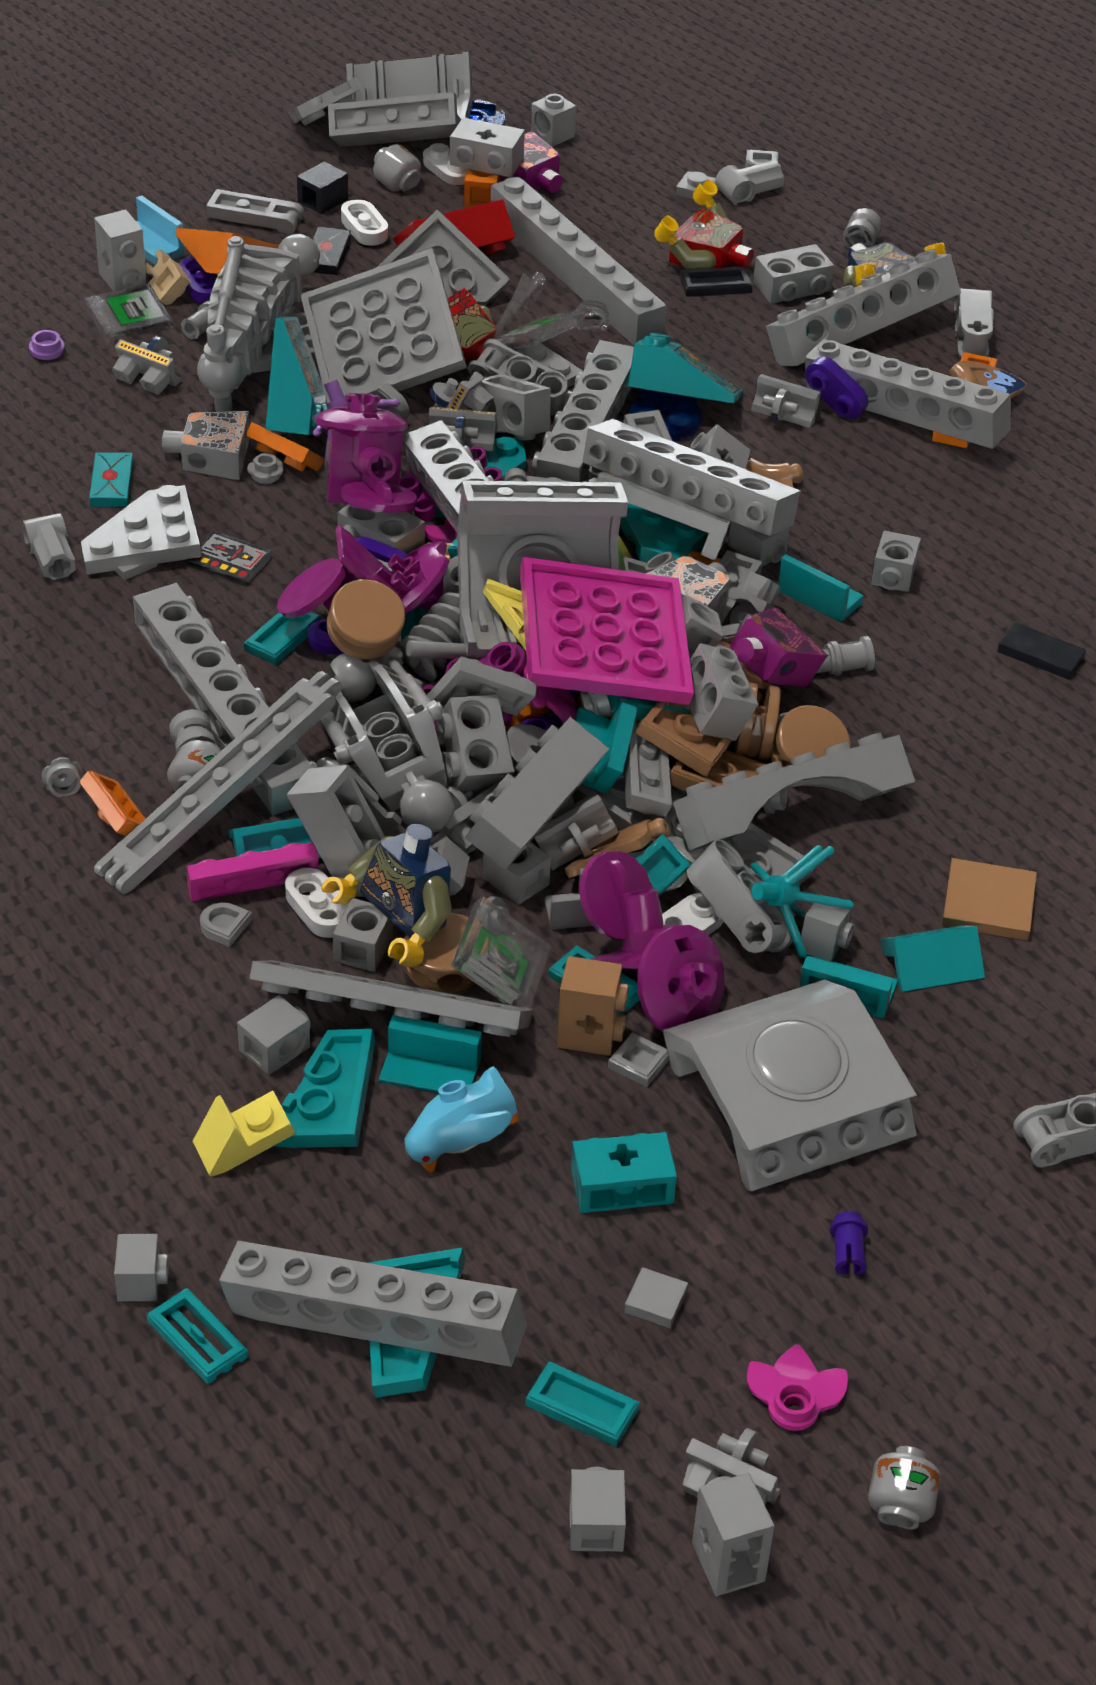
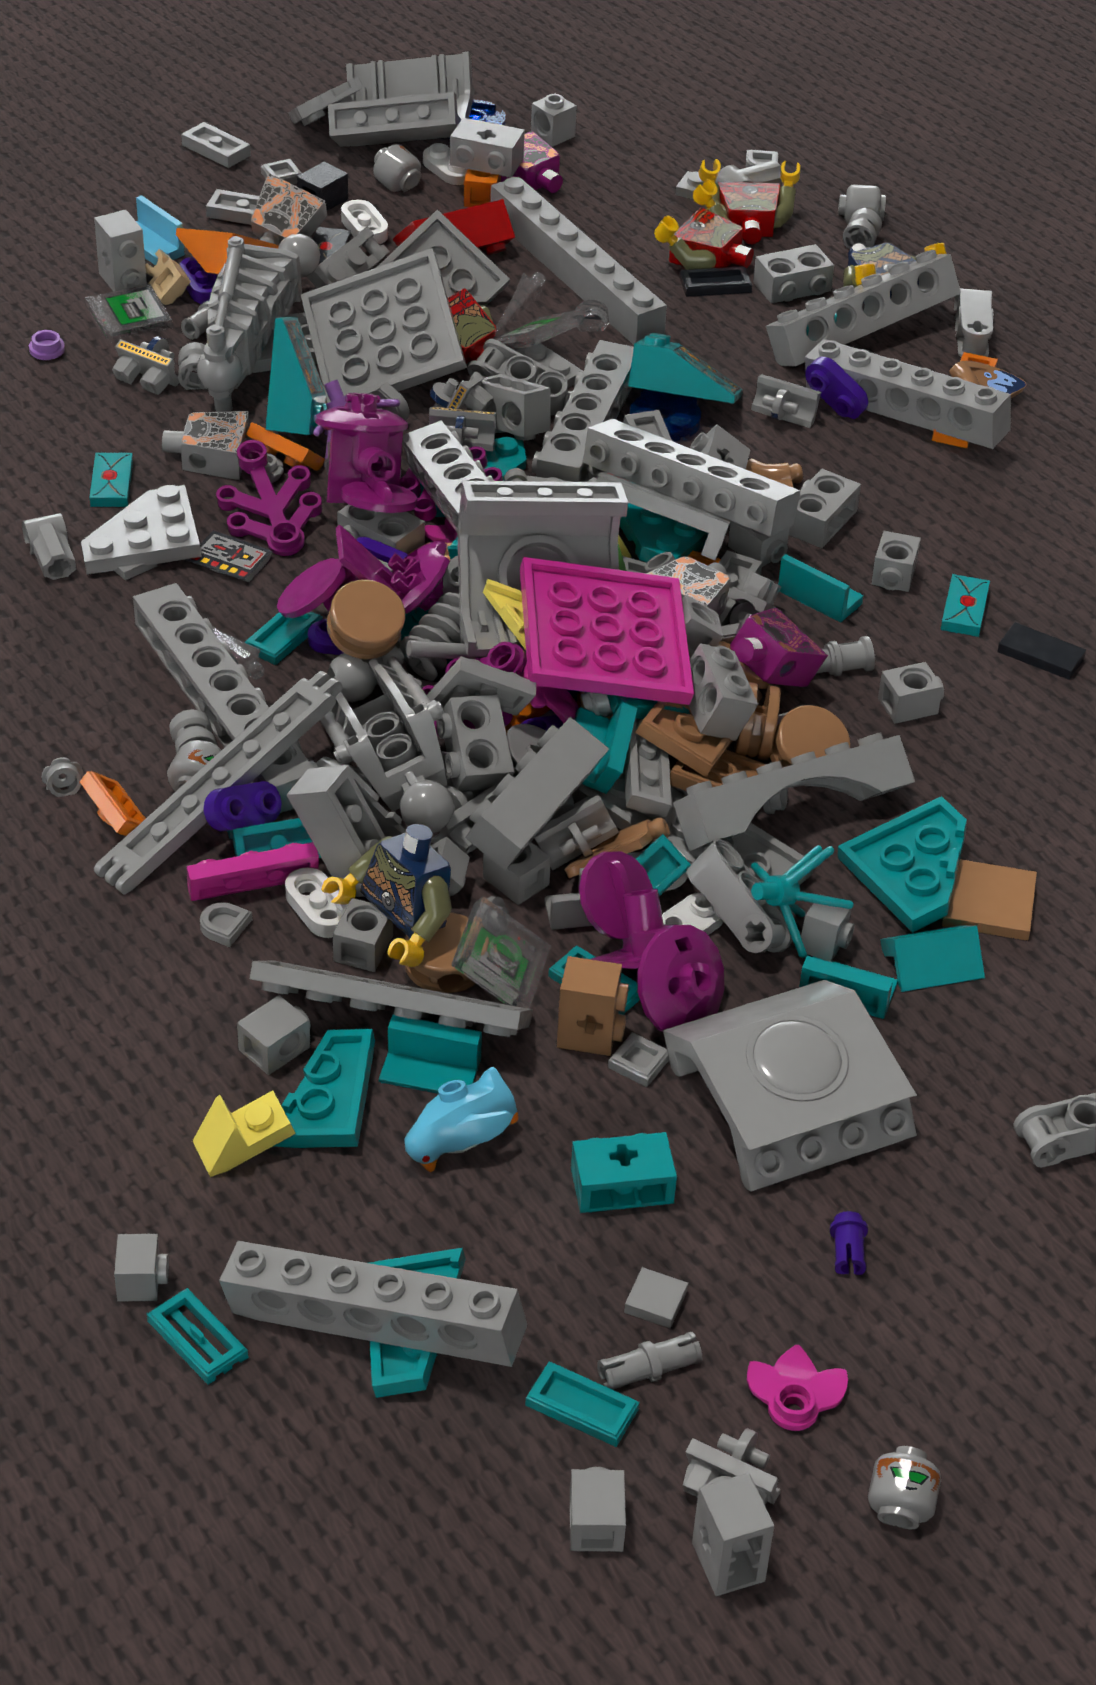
(188, 362): none -> light grey wheel
(216, 144): none -> light grey plate
(242, 654): none -> clear piece
(245, 804): none -> dark purple plate
(282, 169): none -> light grey tile
(283, 536): none -> magenta plant
(286, 211): none -> torso
(349, 260): none -> light grey plate
(650, 1361): none -> light grey pin
(755, 205): none -> torso
(824, 507): none -> light grey brick
(861, 197): none -> light grey head
(910, 692): none -> light grey brick
(911, 861): none -> teal plate
(965, 605): none -> teal tile

